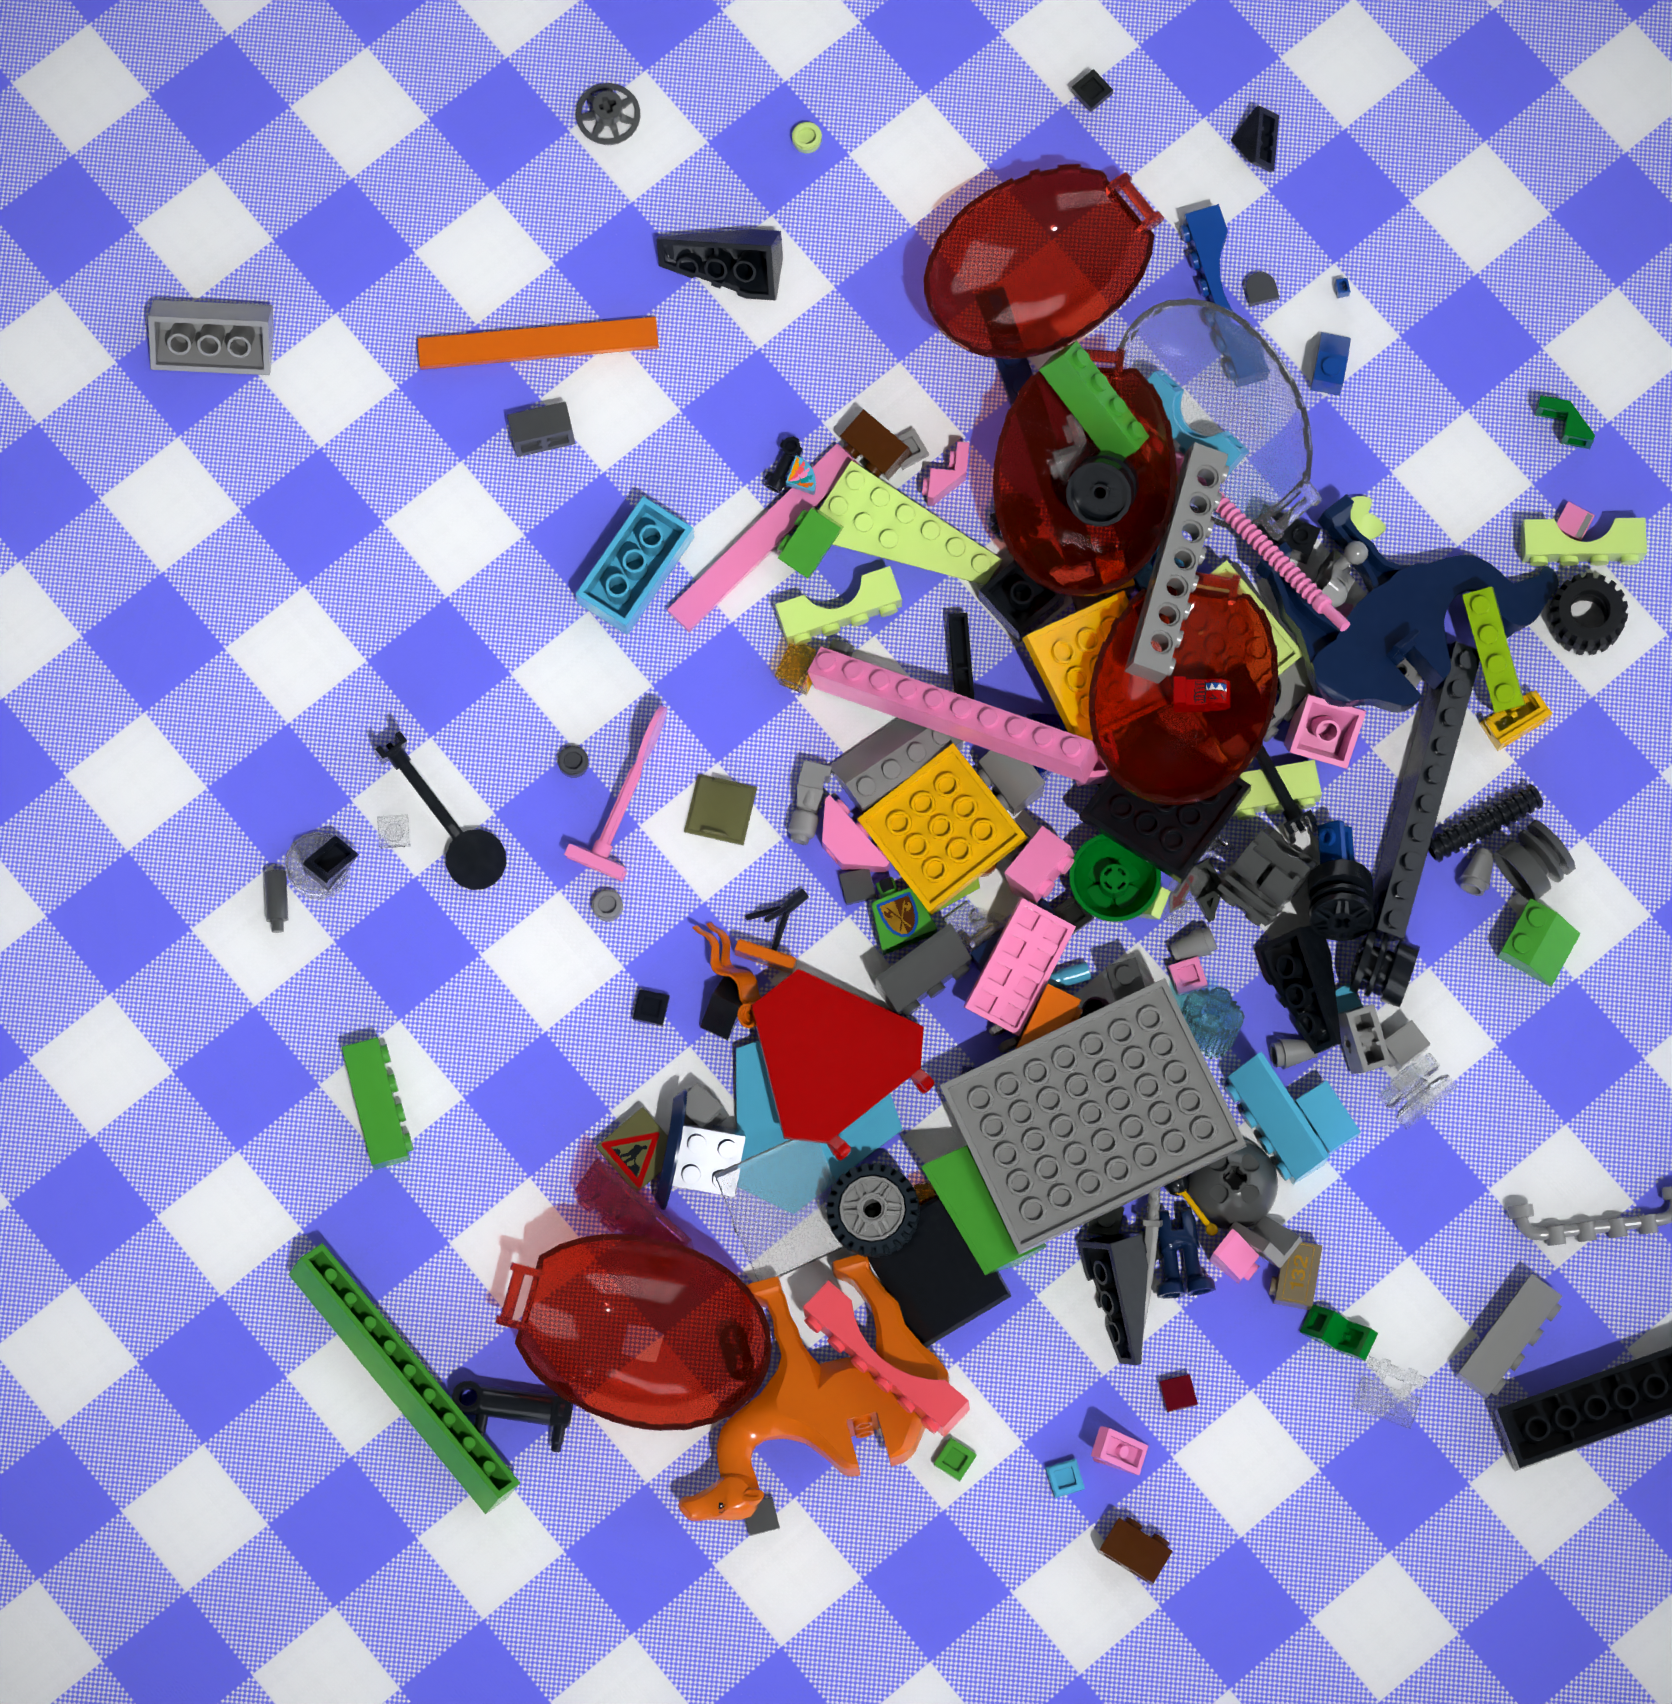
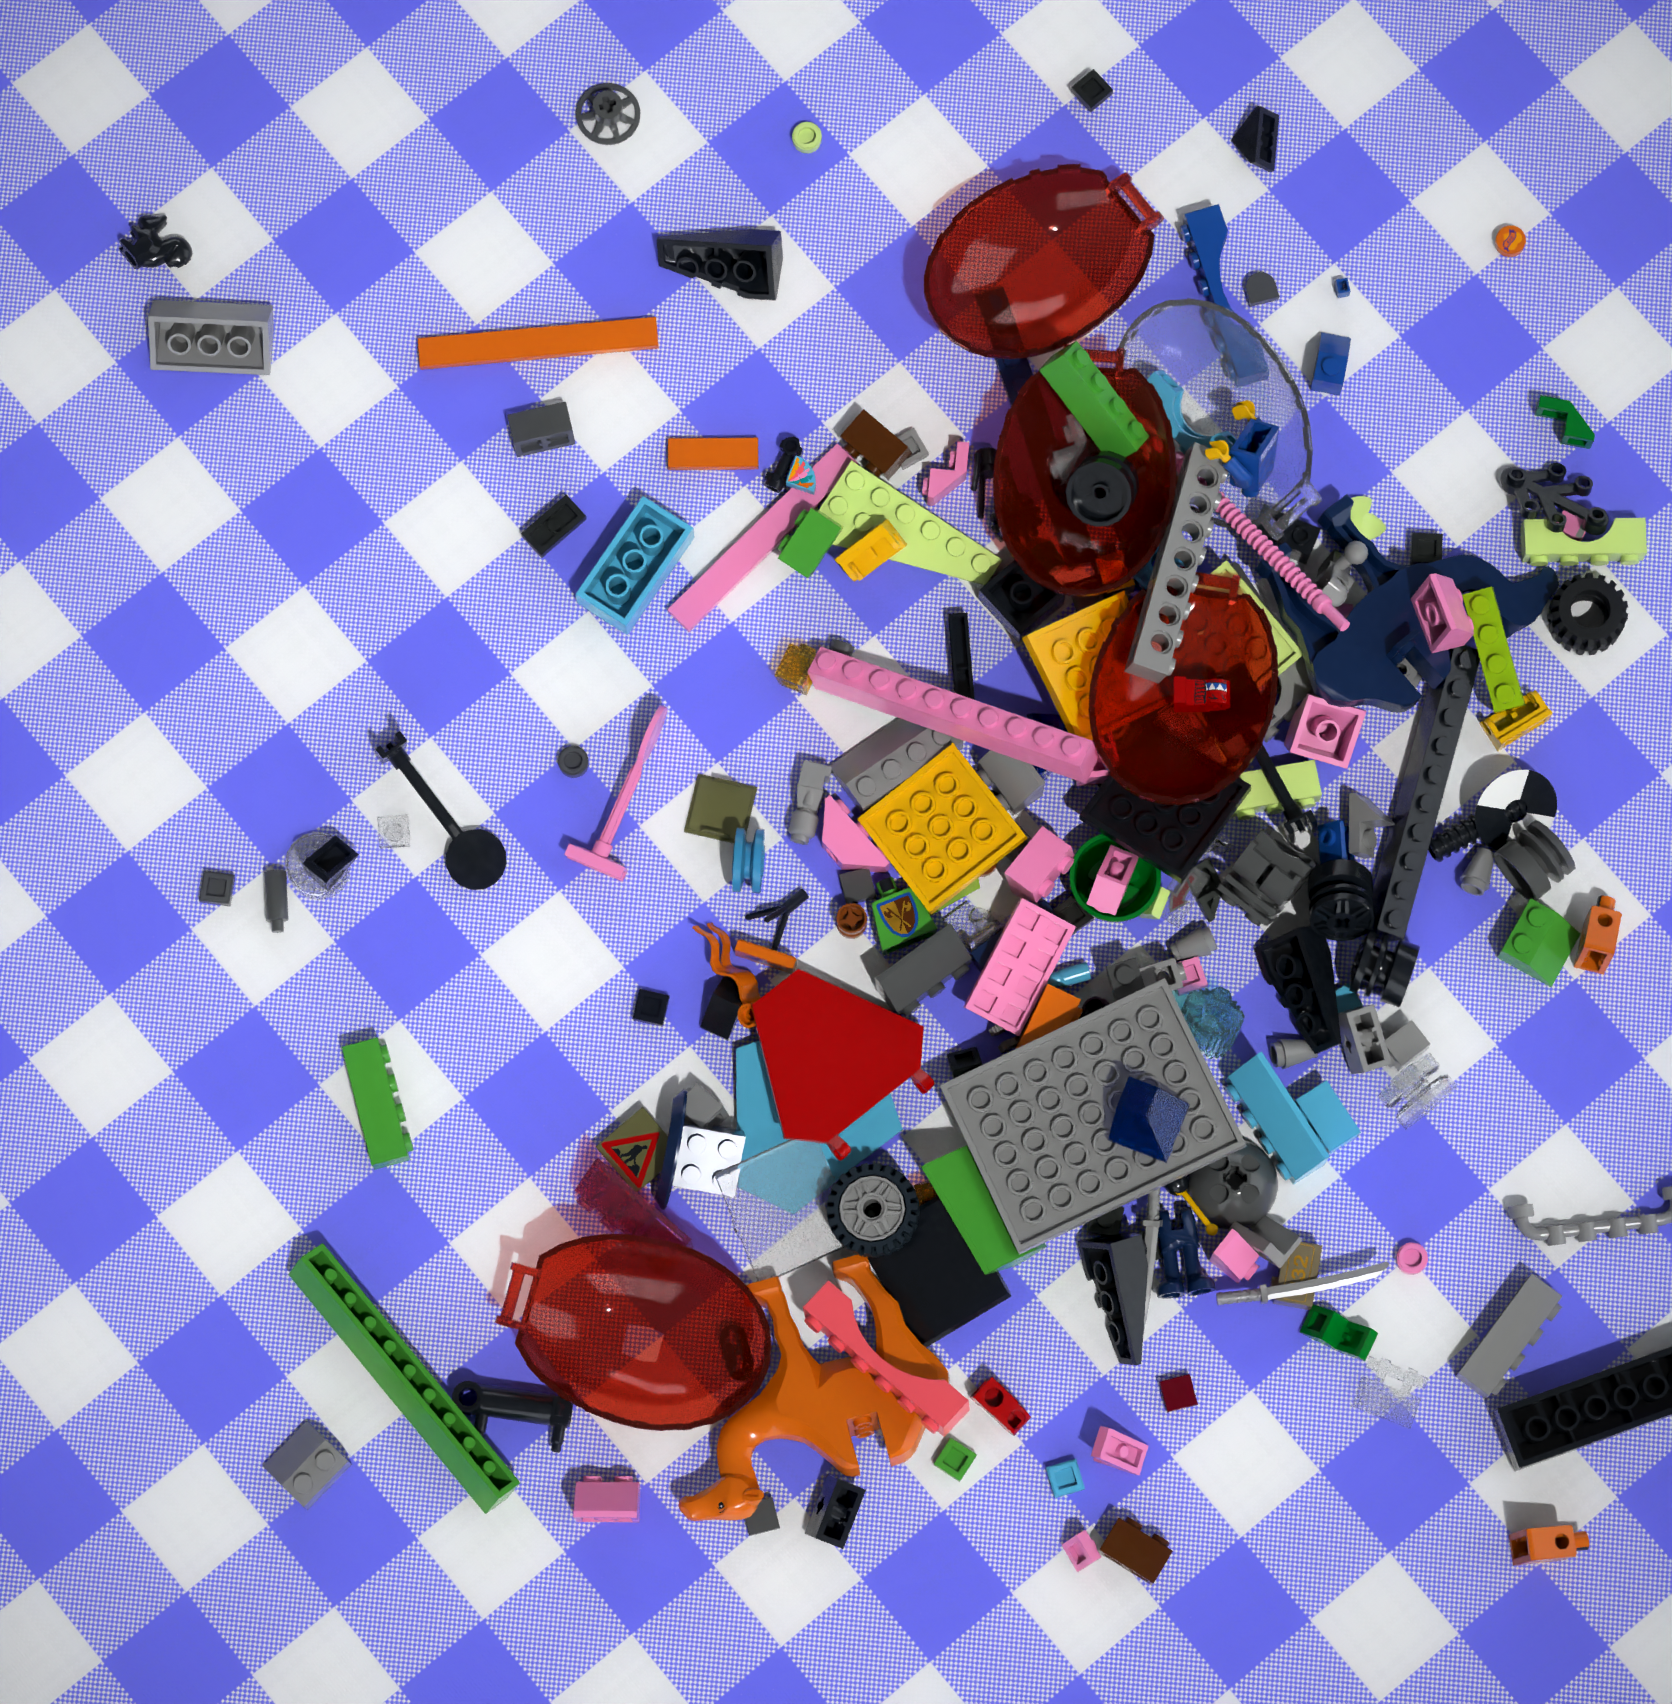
(150, 250): none -> black animal
(217, 888): none -> dark grey tile
(307, 1465): none -> light grey slope
(553, 526): none -> pearl dark grey plate
(607, 905): light grey tile -> none
(607, 1500): none -> bright pink slope
(713, 453): none -> orange tile
(748, 860): none -> dark azure wheel
(803, 619): yellowish green arch -> none
(835, 1511): none -> black brick
(849, 915): none -> dark orange wheel
(871, 551): none -> yellow hinge
(964, 1061): none -> pearl dark grey tile
(983, 470): none -> black plant
(1001, 1405): none -> red leg
(1081, 1550): none -> bright pink plate
(1112, 880): none -> bright pink slope
(1147, 1119): none -> clear blue slope
(1175, 971): none -> light grey brick
(1252, 453): none -> blue torso
(1265, 1293): none -> light grey sword
(1363, 819): none -> light grey slope
(1411, 1258): none -> bright pink tile
(1426, 548): none -> pearl dark grey plate
(1442, 613): none -> bright pink slope
(1510, 241): none -> orange tile
(1511, 786): none -> sticker
(1520, 483): none -> black plant
(1546, 1544): none -> orange torso
(1598, 936): none -> orange torso

